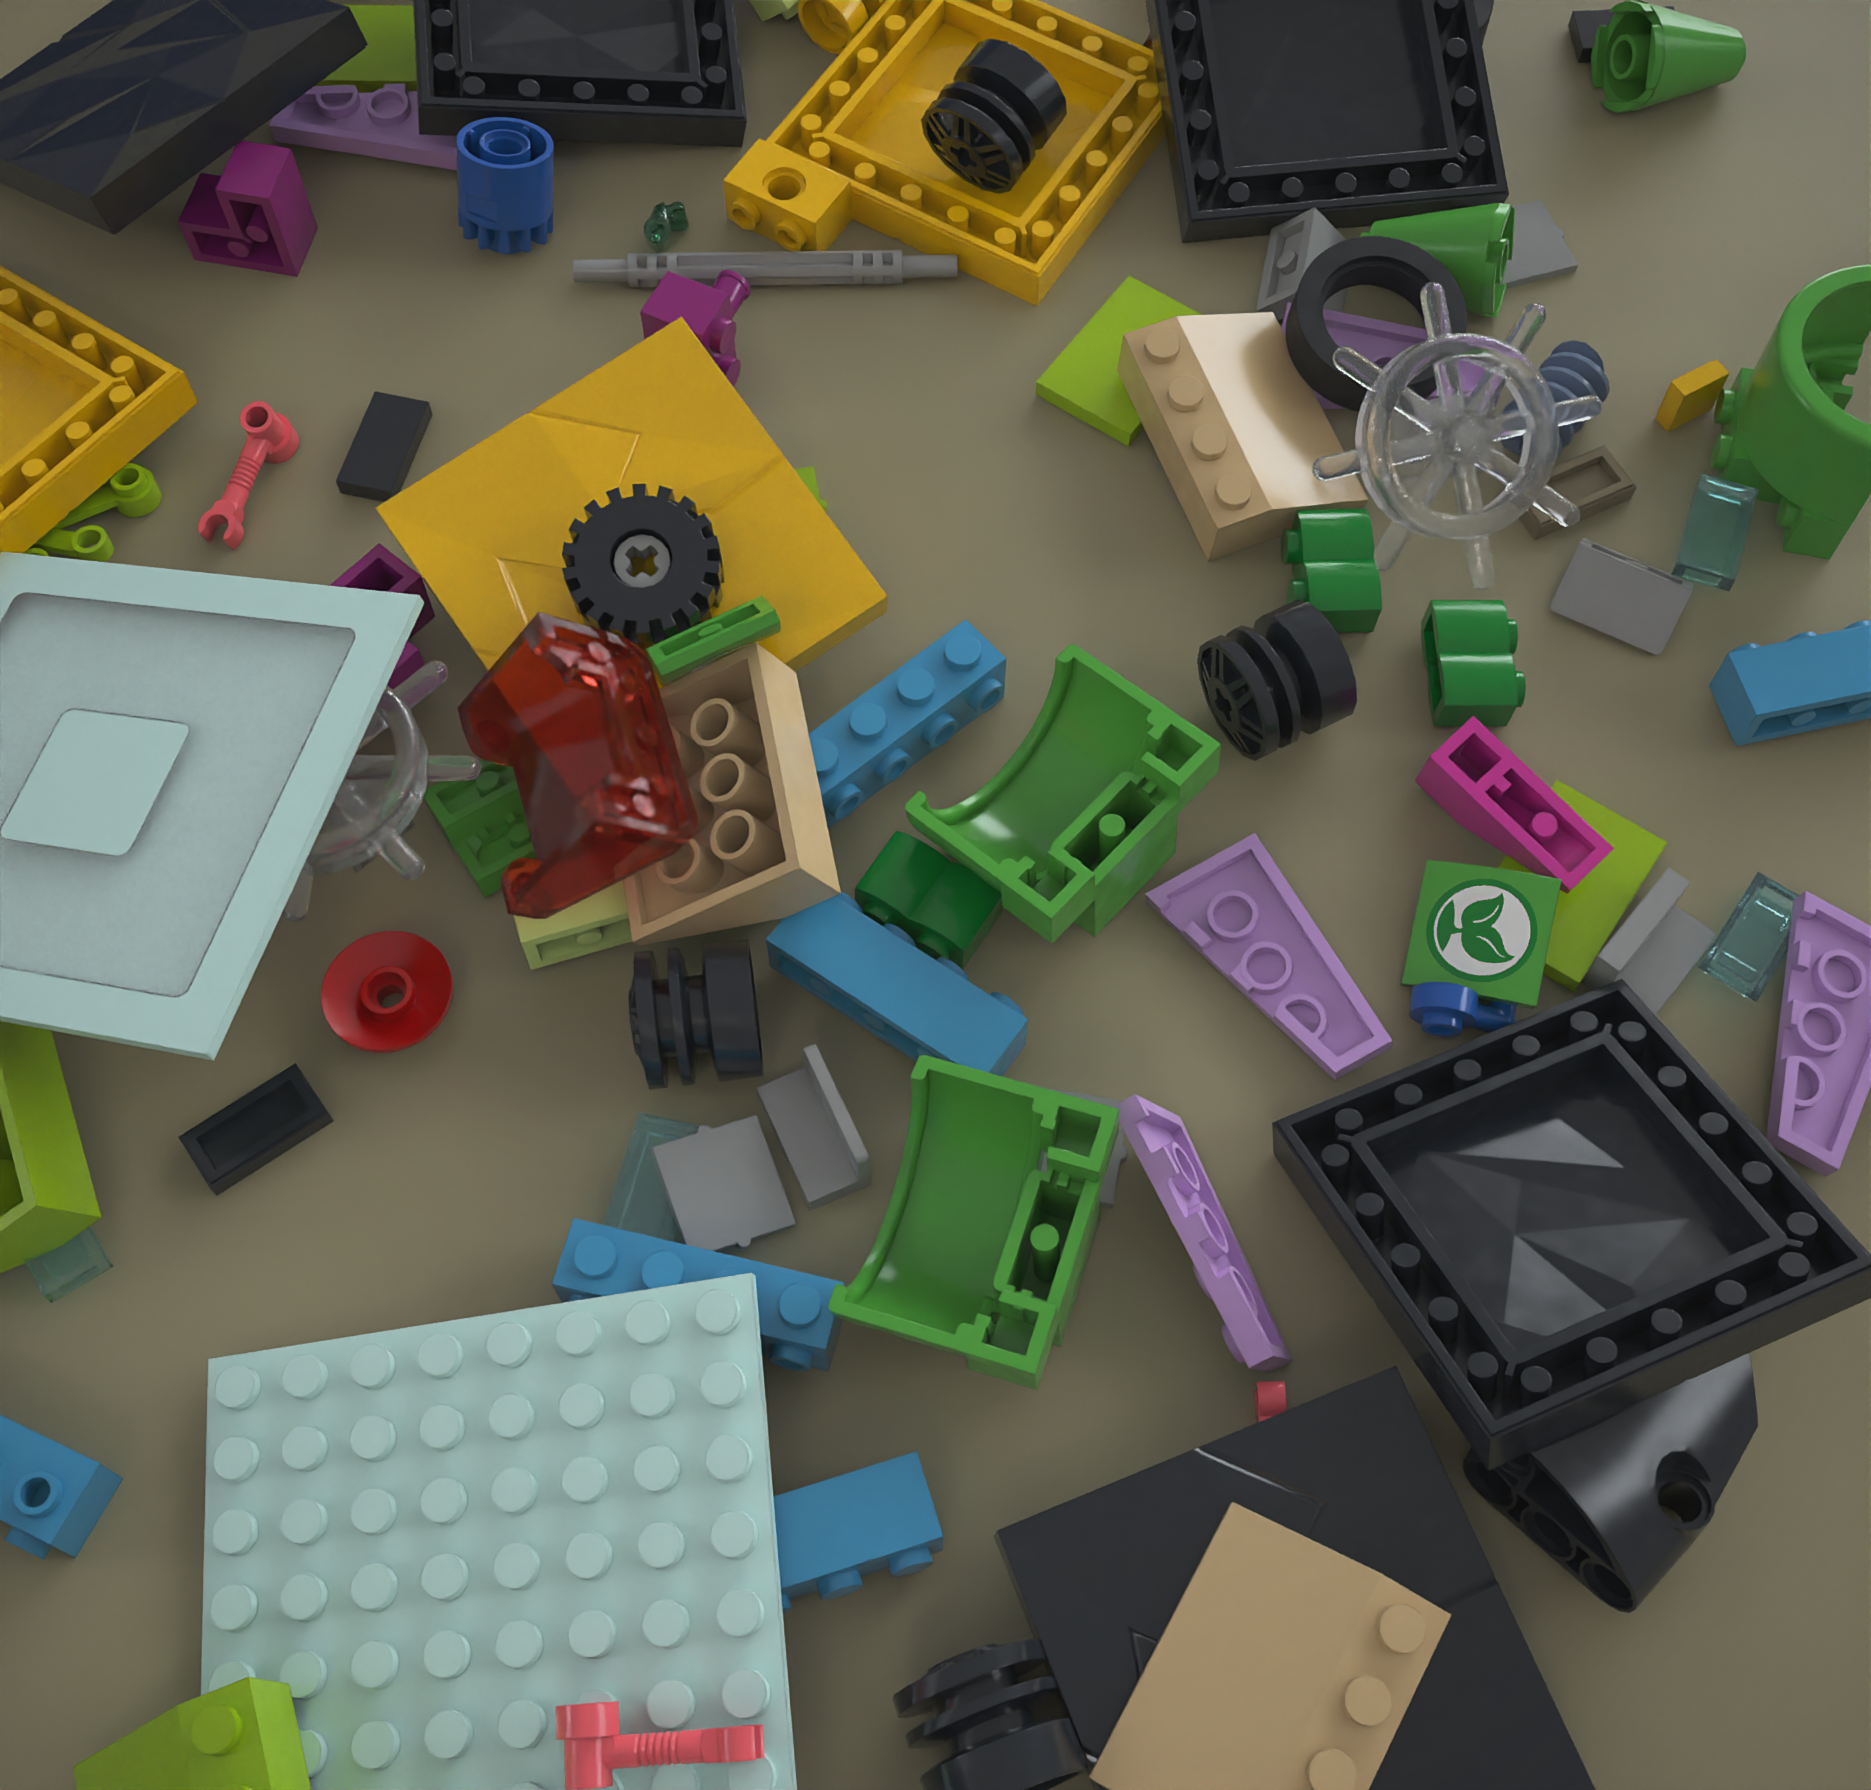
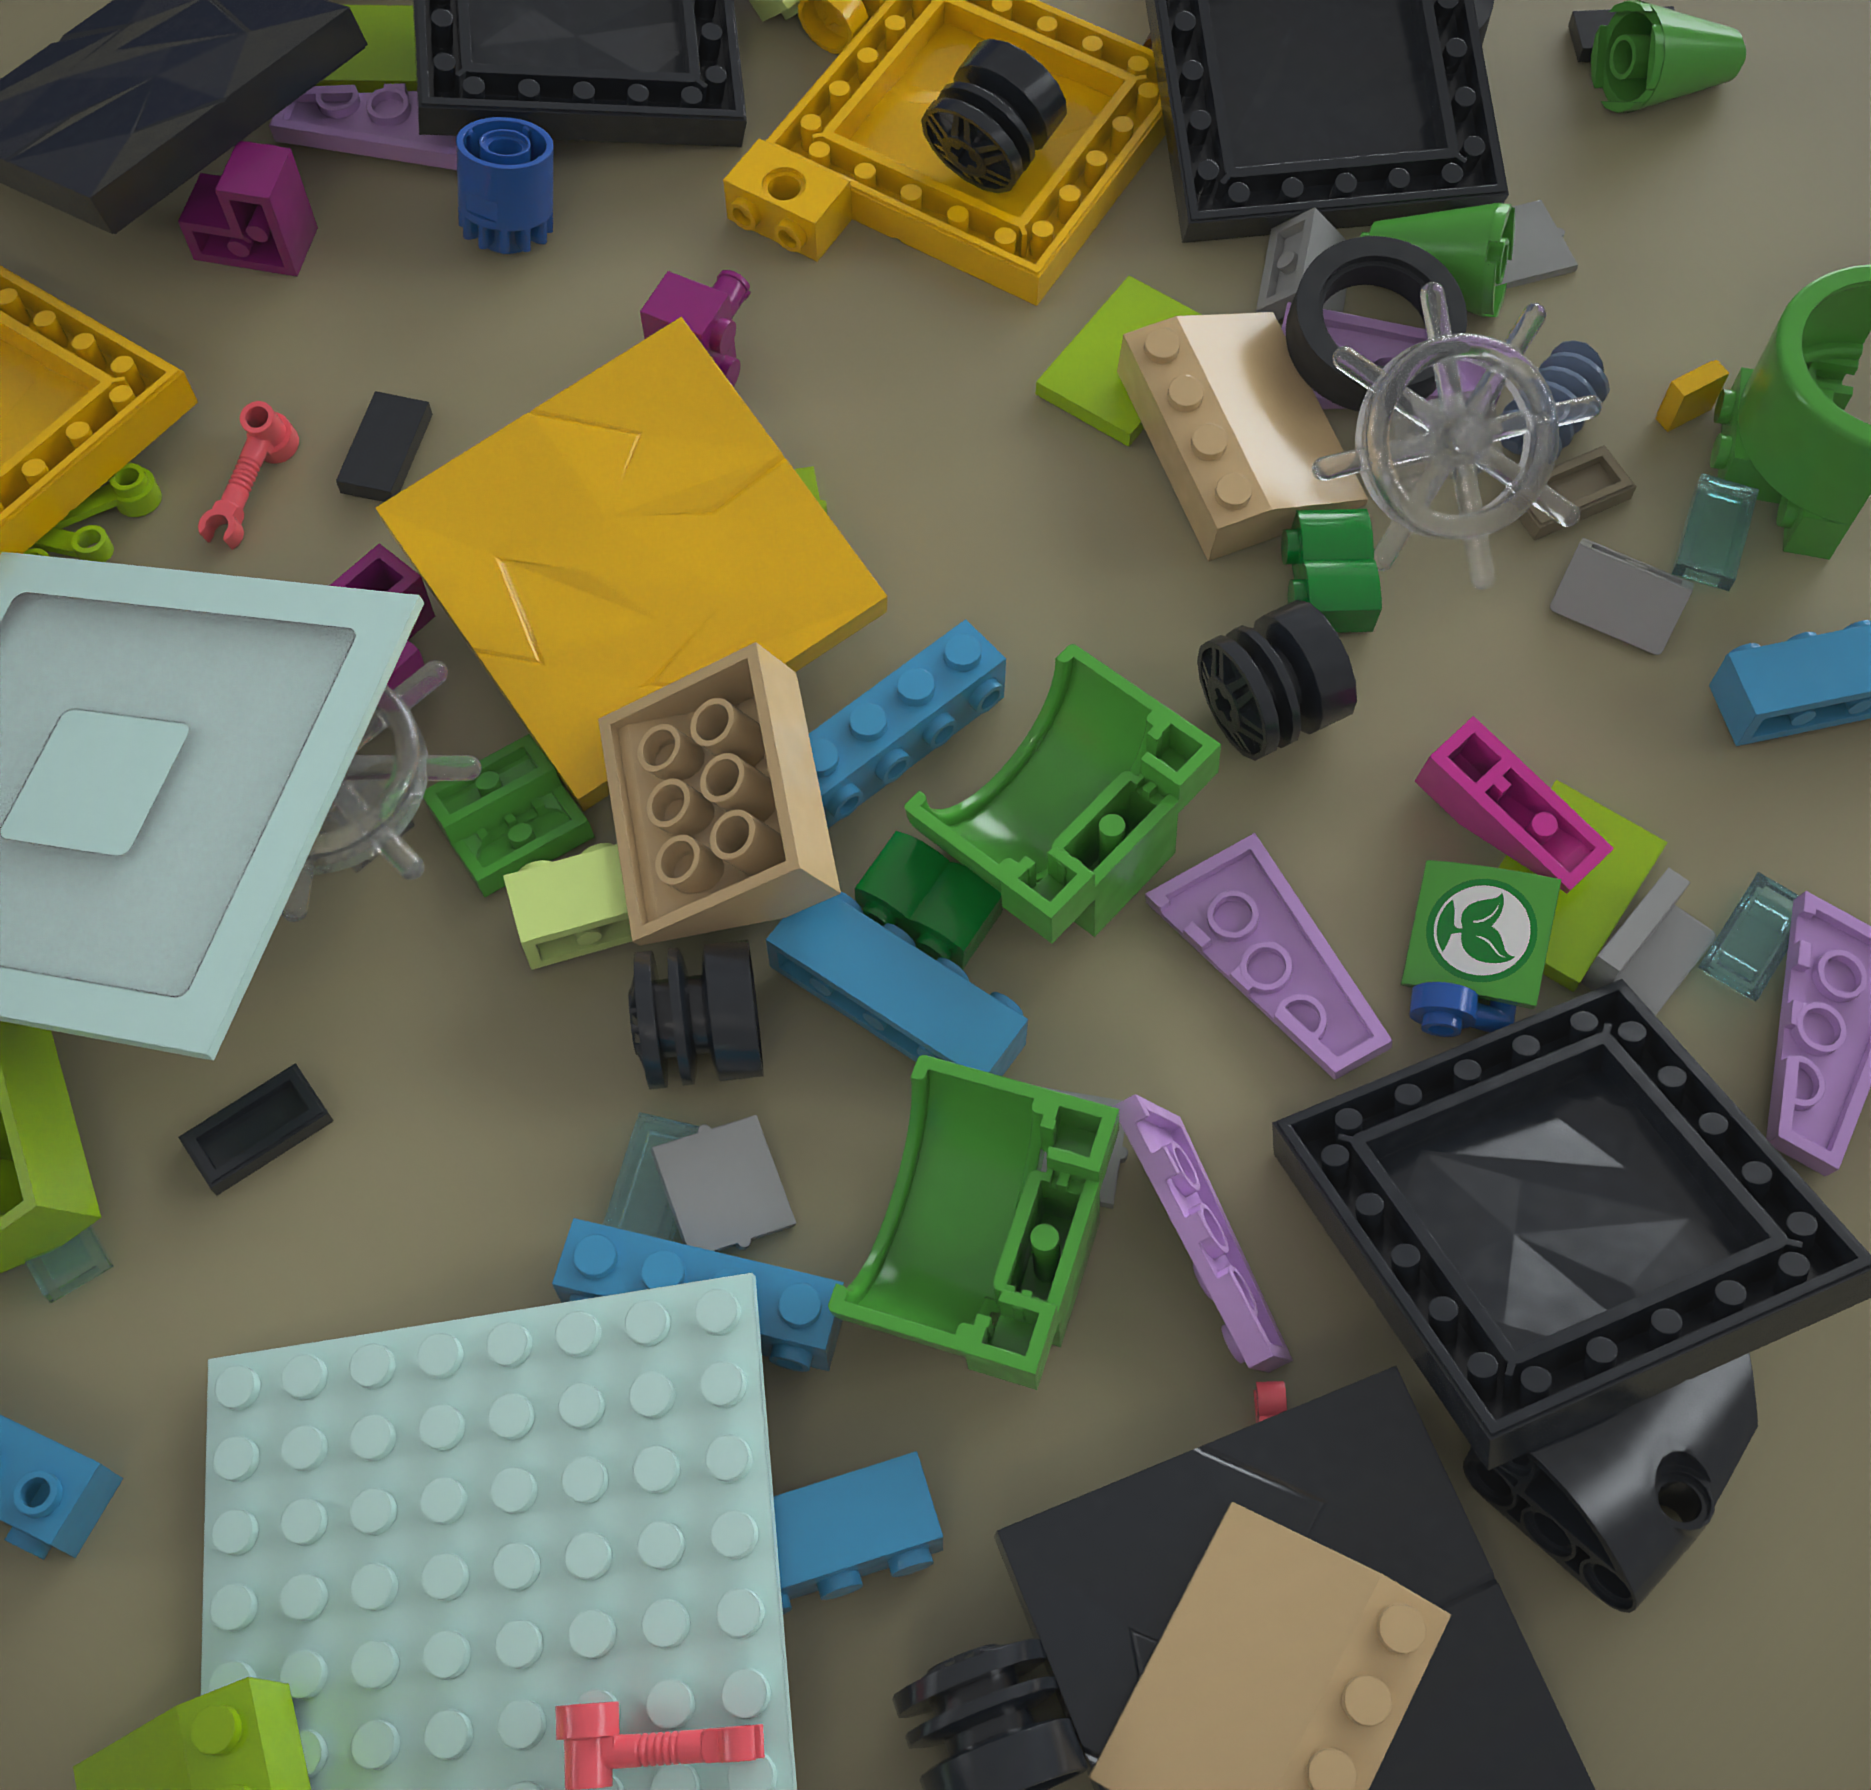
(375, 969): red dish -> none
(588, 758): clear red windscreen -> none
(643, 525): black bush -> none
(662, 223): clear green arm -> none
(713, 640): bright green slope -> none
(769, 267): light grey axle -> none
(816, 1132): light grey panel -> none
(1471, 662): green brick -> none

